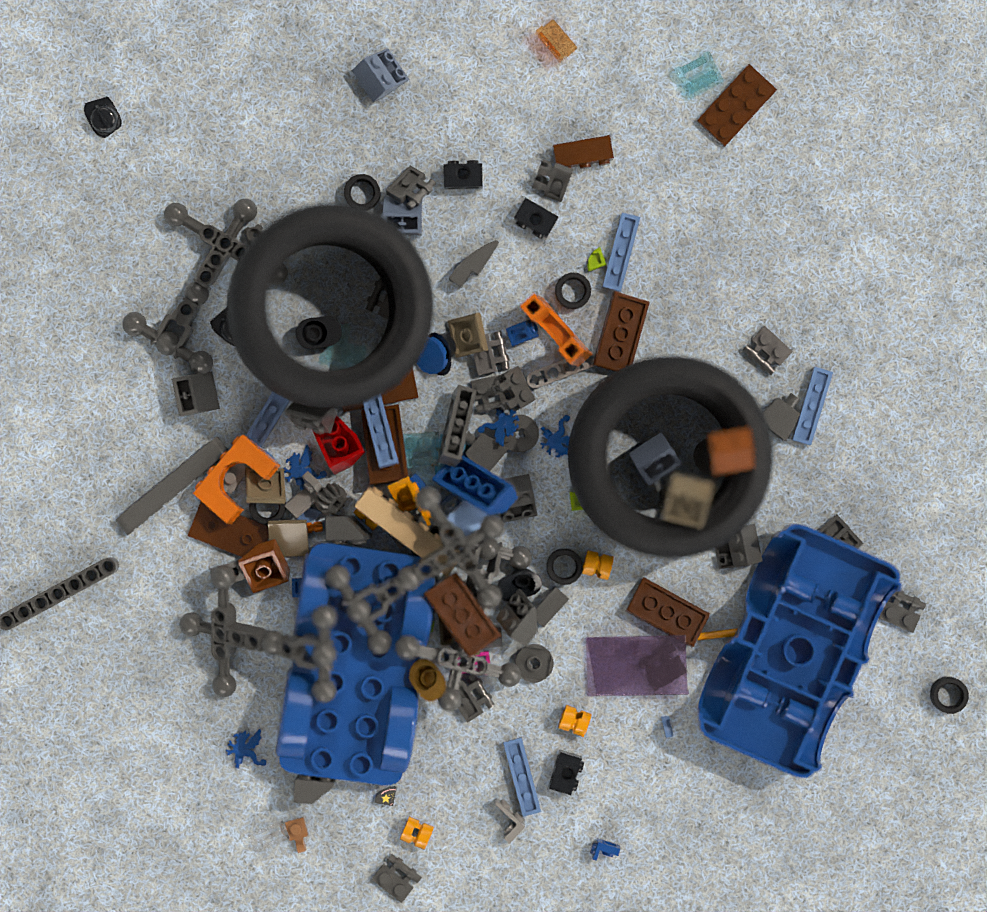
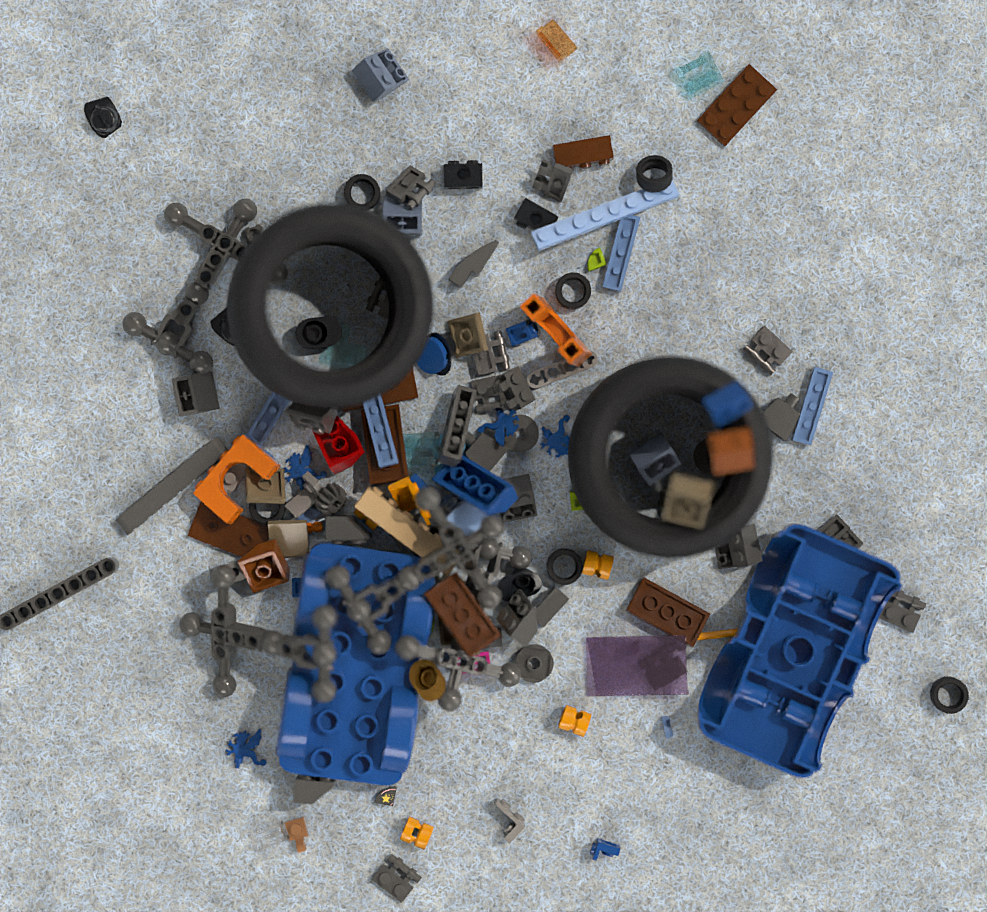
(470, 707): dark grey plate -> none
(522, 776): medium blue plate -> none
(563, 761): black brick -> none
(601, 216): none -> light blue plate
(621, 332): reddish brown plate -> none
(652, 162): none -> black tyre
(728, 403): none -> blue panel

